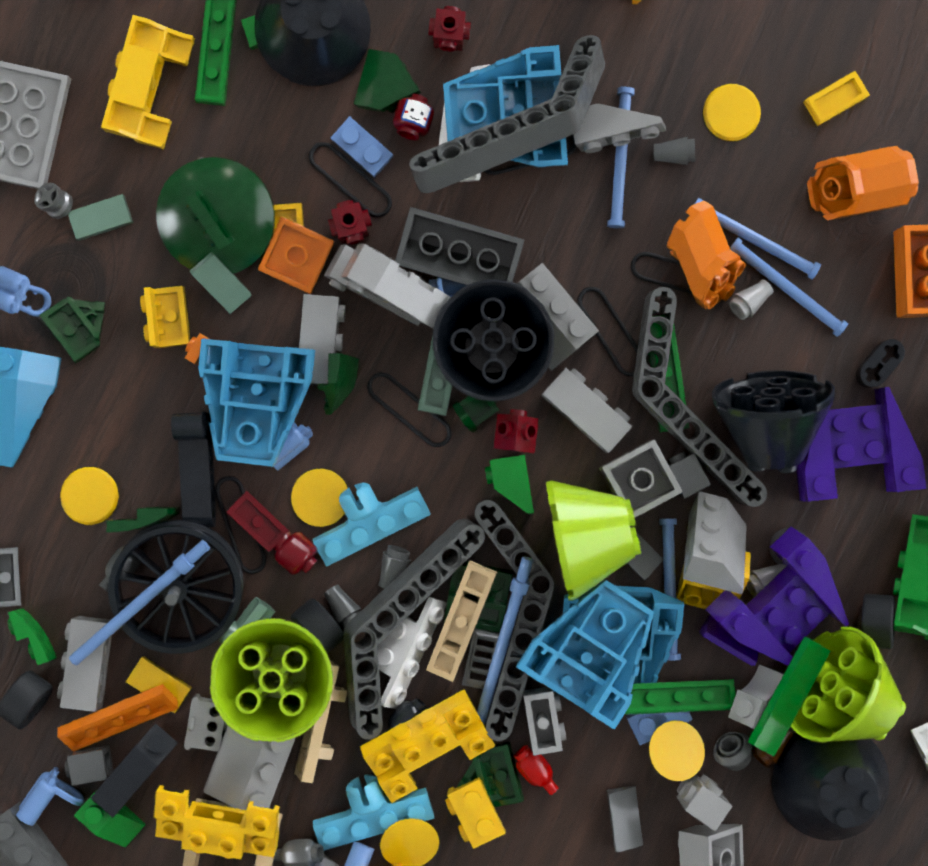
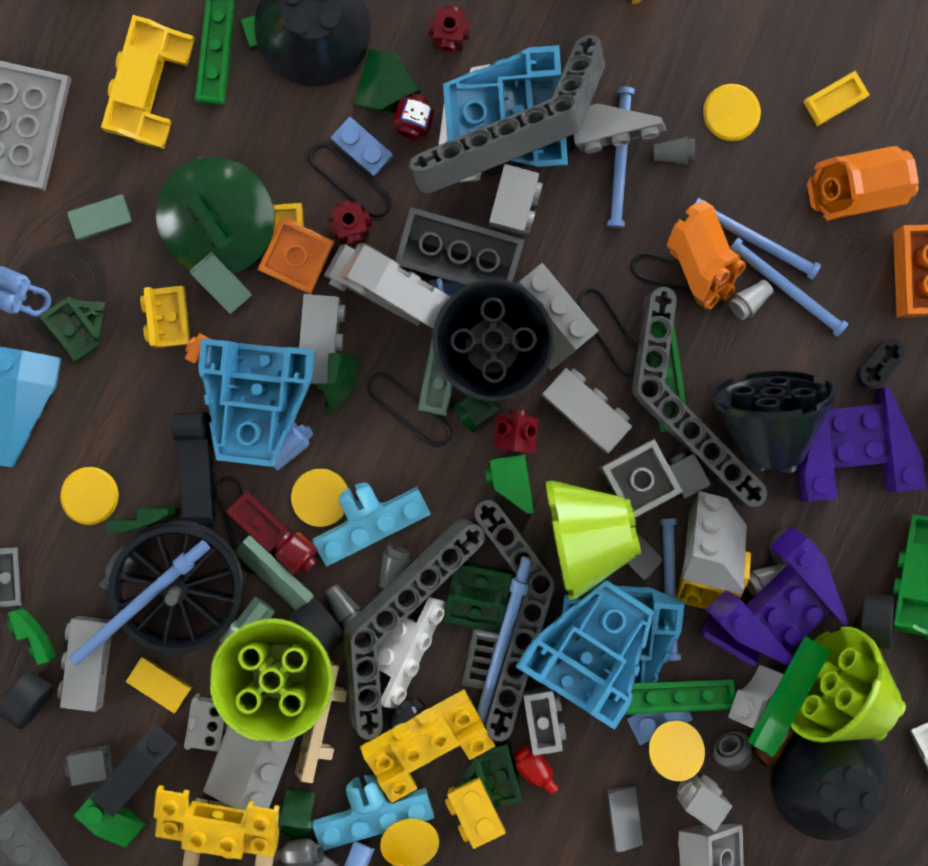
(42, 793): medium blue piece -> none
(53, 200): flat silver wheel -> none
(117, 717): orange plate -> none
(273, 573): none -> sand green tile
(296, 813): none -> dark green tile
(461, 621): tan hinge -> none
(513, 201): none -> light grey brick

